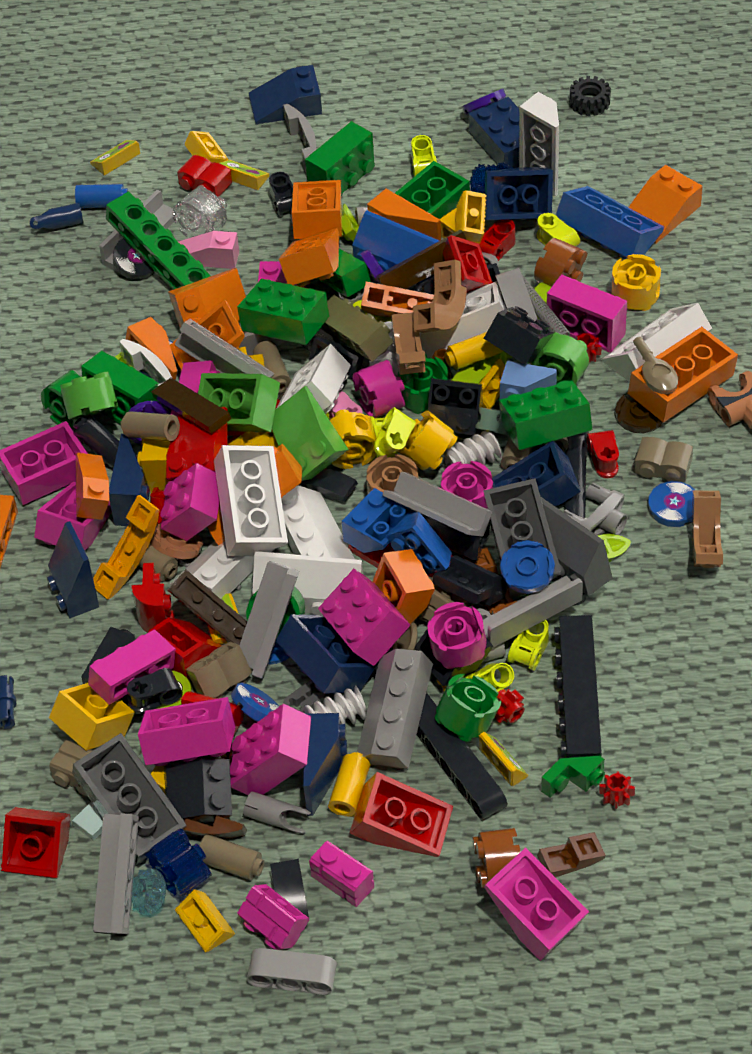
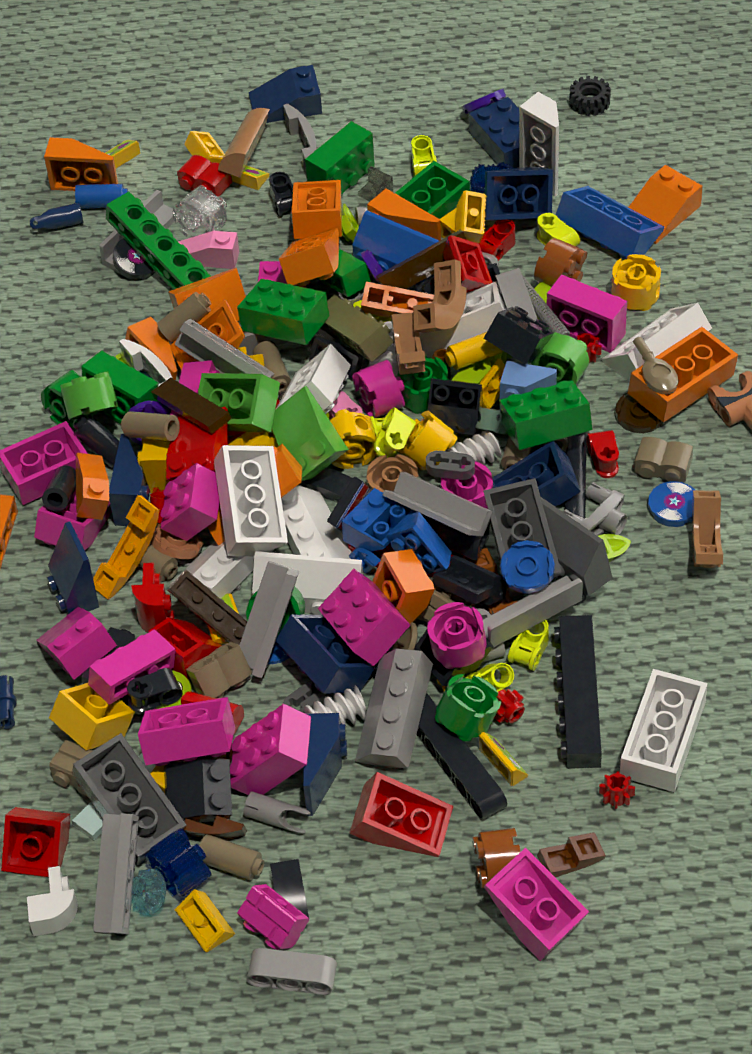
(53, 910): none -> white brick
(60, 488): none -> black brick
(76, 163): none -> orange slope
(77, 642): none -> dark pink slope
(193, 308): none -> dark tan brick
(244, 142): none -> medium nougat brick
(254, 701): blue tile -> none
(341, 873): dark pink brick -> none
(349, 784): yellow brick -> none
(352, 496): none -> black tile
(368, 559): none -> blue tile
(376, 184): none -> clear smoke panel
(450, 465): none -> dark grey beam
(579, 770): green slope -> none
(663, 730): none -> white brick

